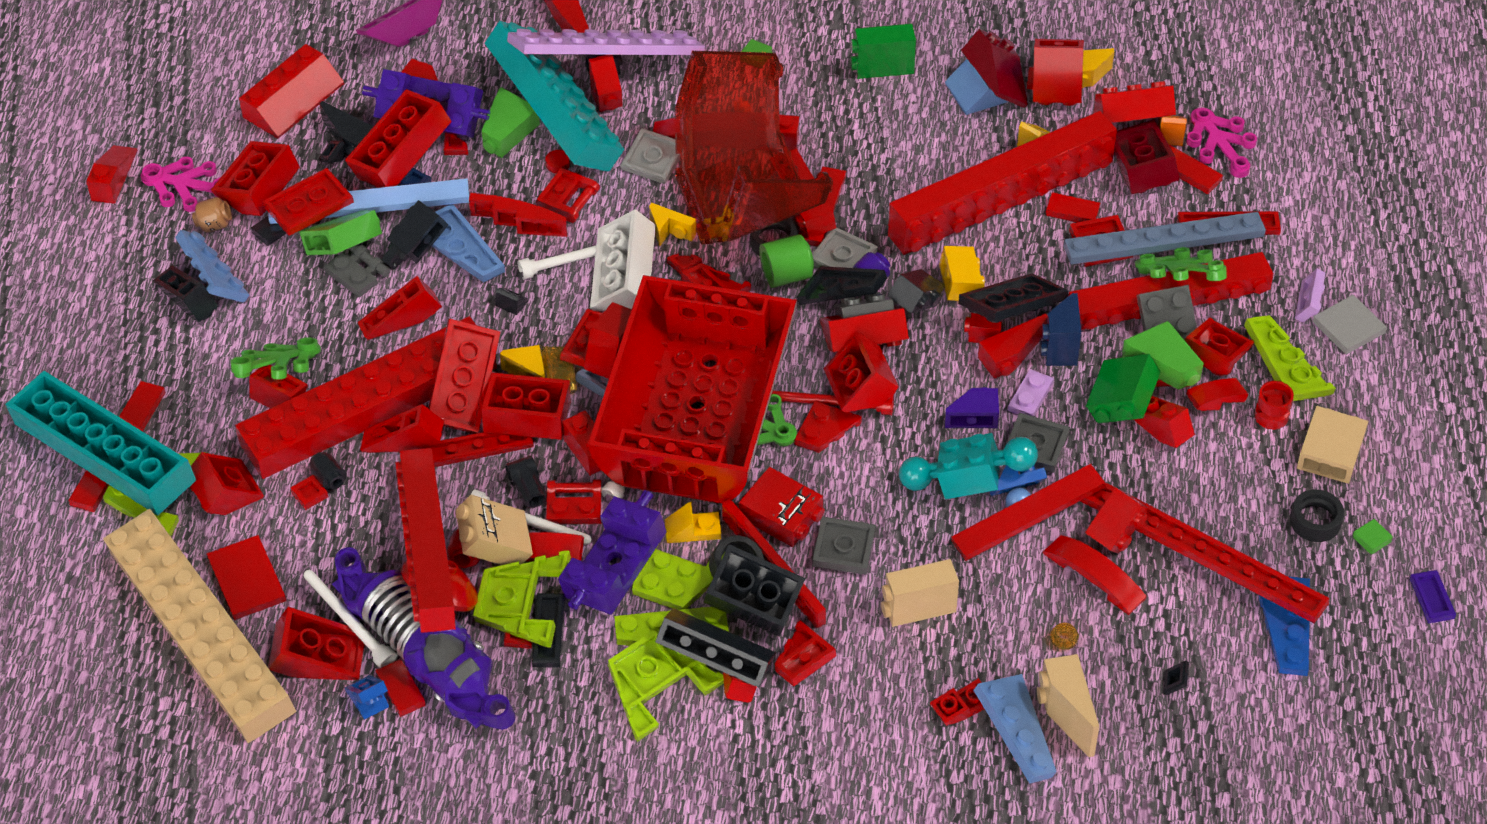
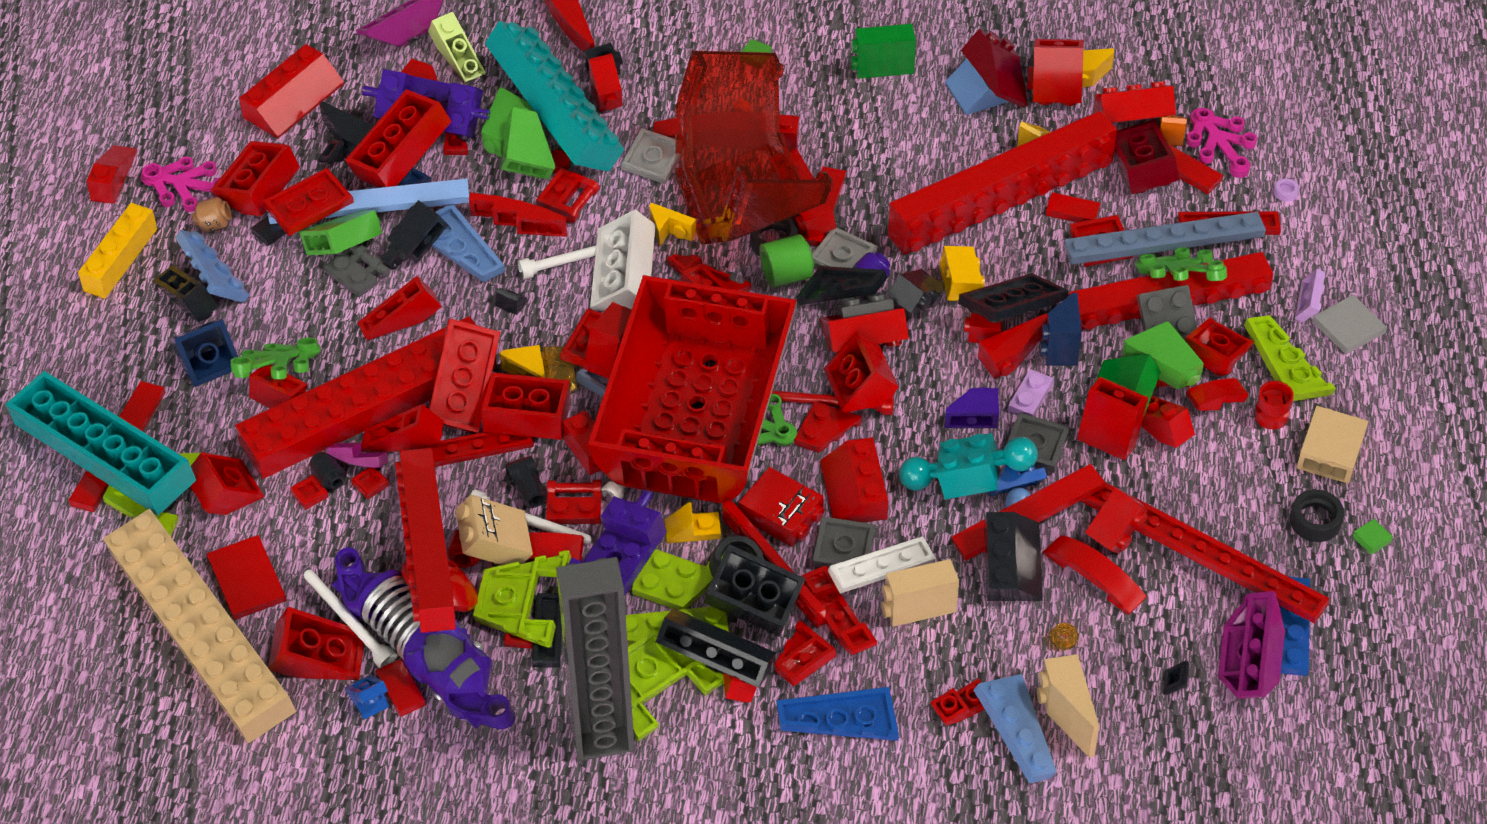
(117, 250): none -> yellow brick
(205, 351): none -> dark blue slope
(352, 454): none -> magenta slope
(369, 482): none -> red tile
(455, 47): none -> yellowish green slope
(526, 145): none -> bright green slope
(596, 657): none -> dark grey brick
(609, 43): lavender plate -> none
(839, 617): none -> red slope
(849, 714): none -> blue wing
(855, 482): none -> red slope
(875, 565): none -> white tile
(1012, 557): none -> black slope
(1112, 418): none -> red brick
(1253, 647): none -> magenta wedge
(1286, 190): none -> lavender tile
(1432, 596): dark purple tile -> none

